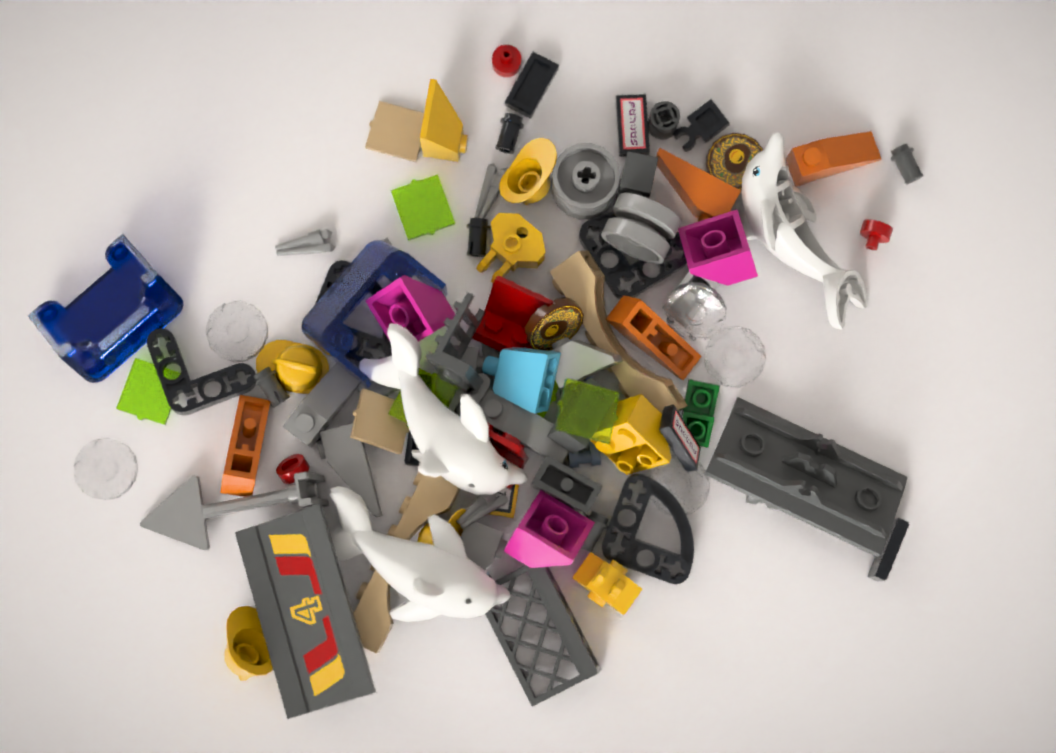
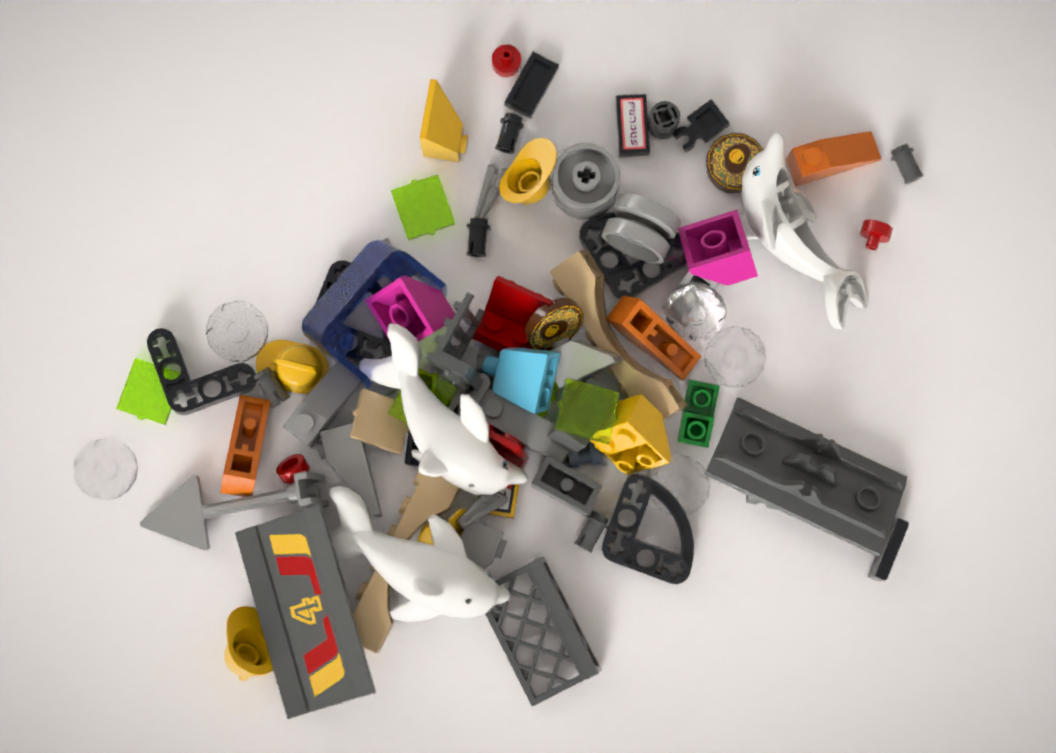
(111, 315): clear blue windscreen -> none
(308, 244): light grey piece -> none
(395, 131): tan piece -> none
(510, 248): yellow hinge -> none
(548, 534): dark pink slope -> none
(607, 583): yellow hinge -> none
(638, 174): dark grey brick -> none
(680, 438): black tile -> none
(699, 190): orange slope -> none

